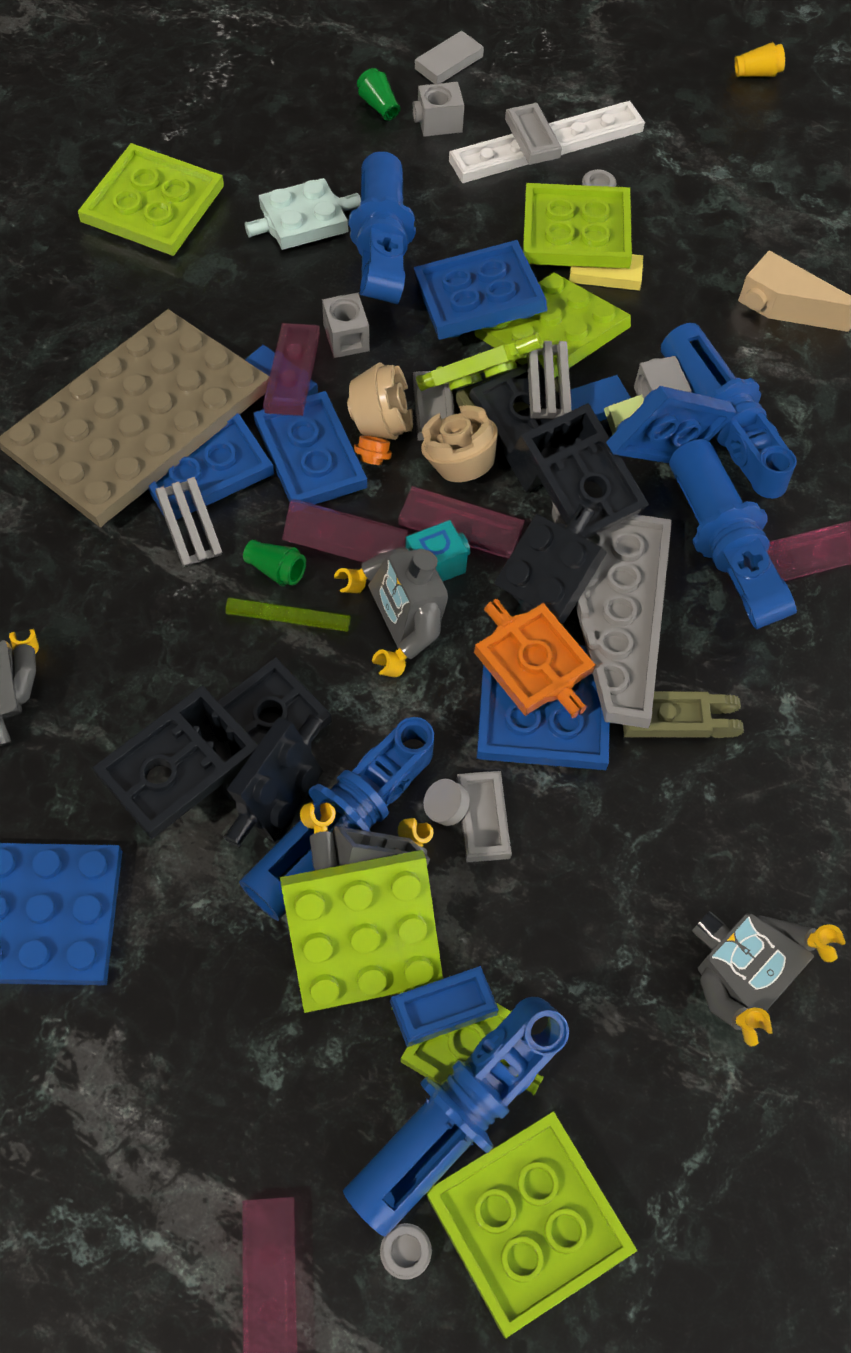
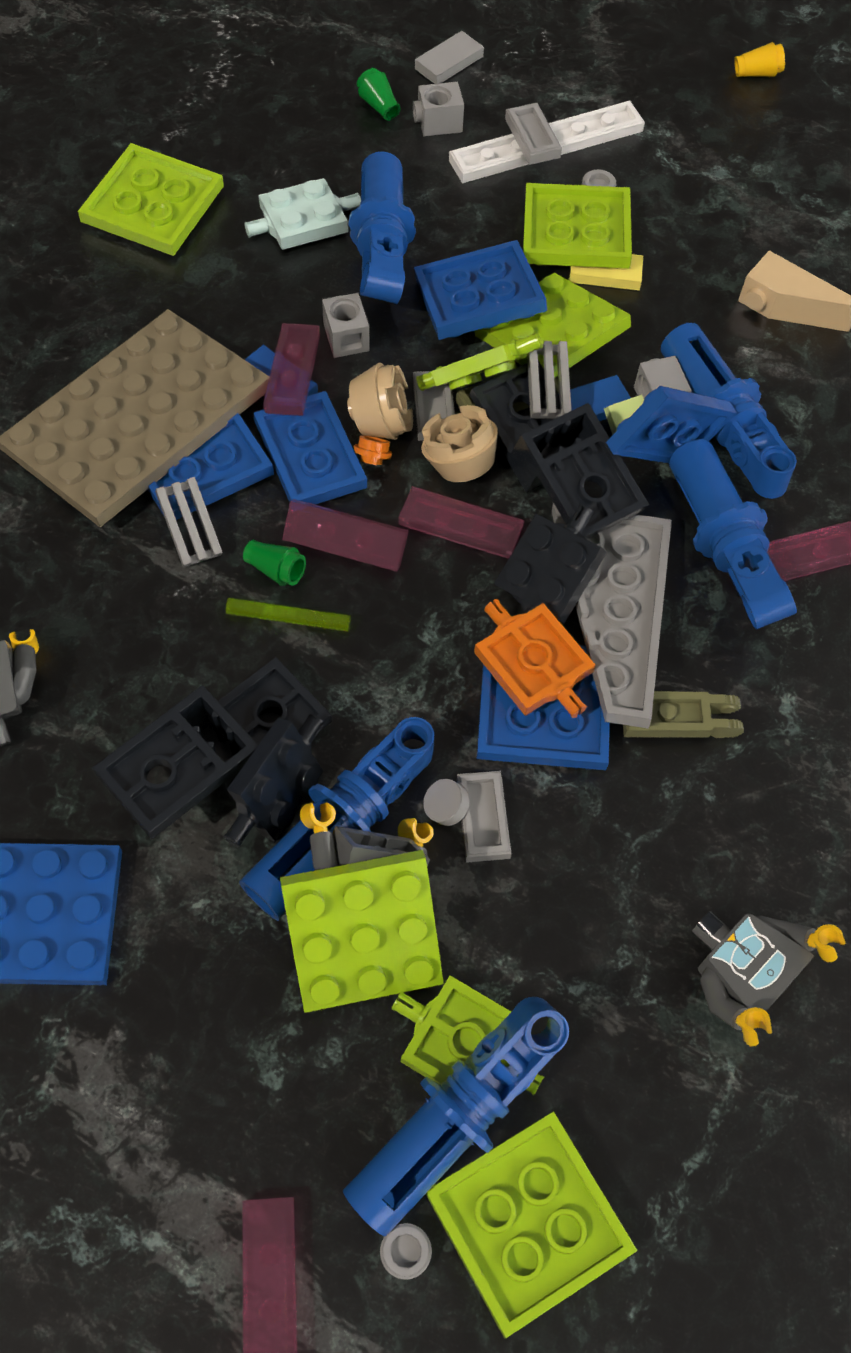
(407, 597): dark grey torso -> none
(443, 1006): blue tile -> none
(446, 544): teal brick -> none

